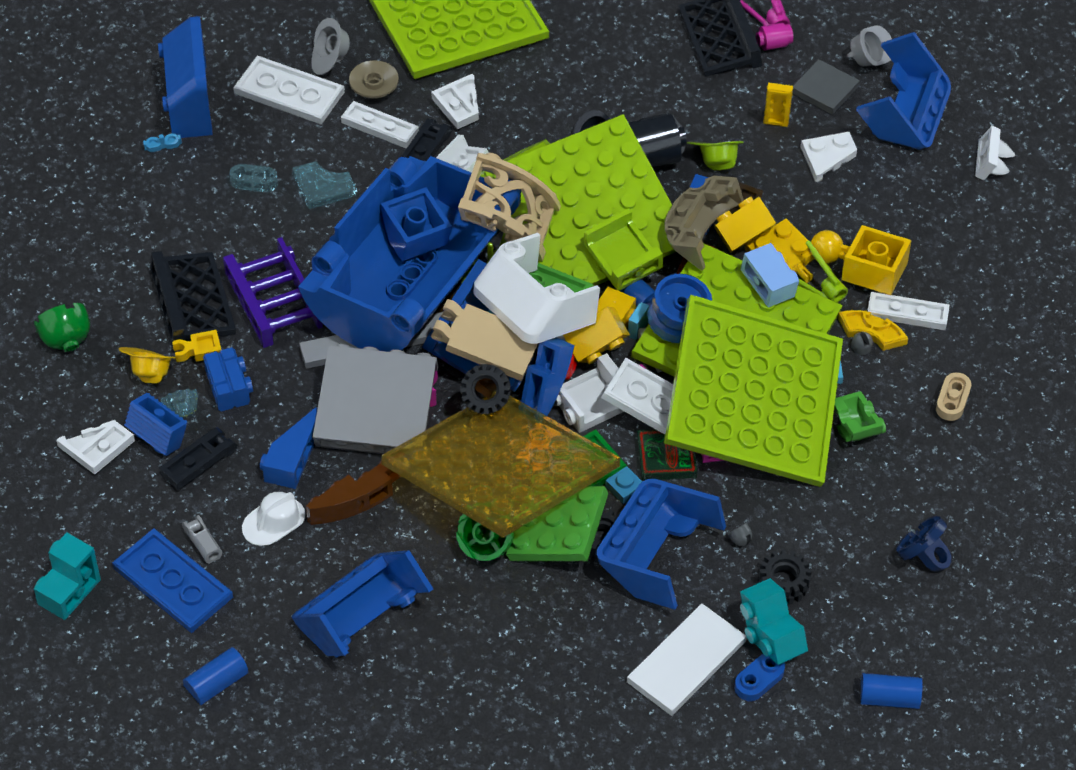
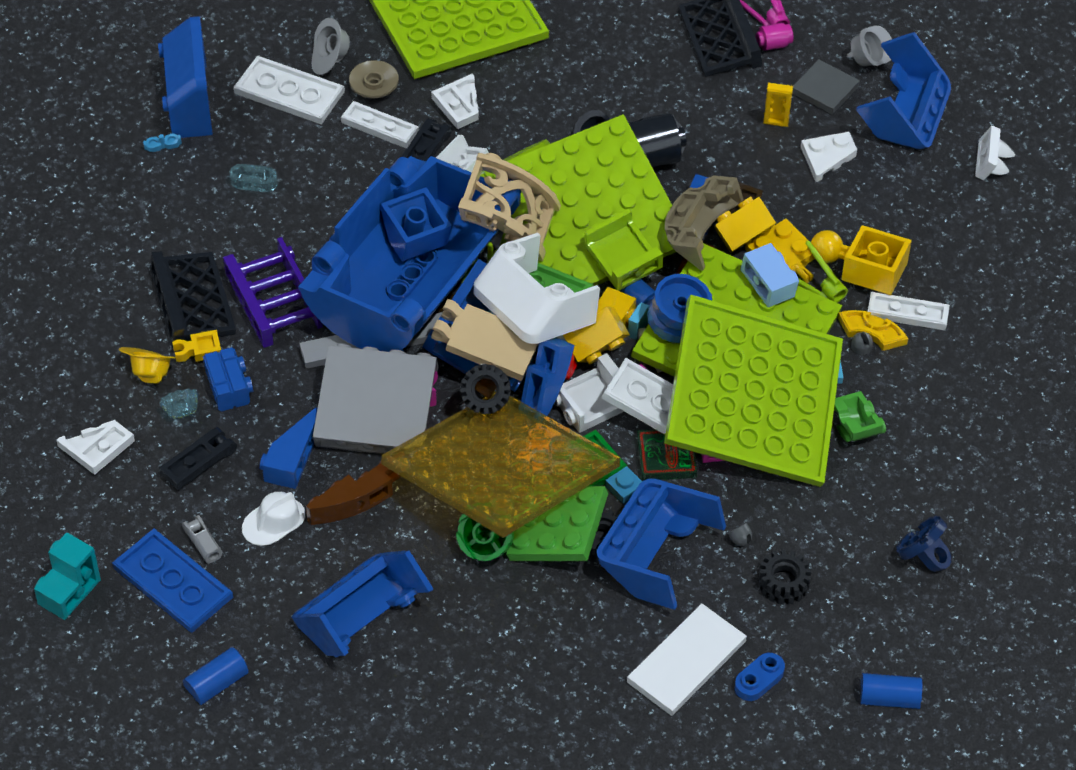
(63, 327): green cylinder -> none
(156, 424): blue brick -> none
(321, 186): clear light blue tile -> none
(719, 155): lime piece -> none
(770, 623): teal brick -> none
(952, 398): tan plate -> none

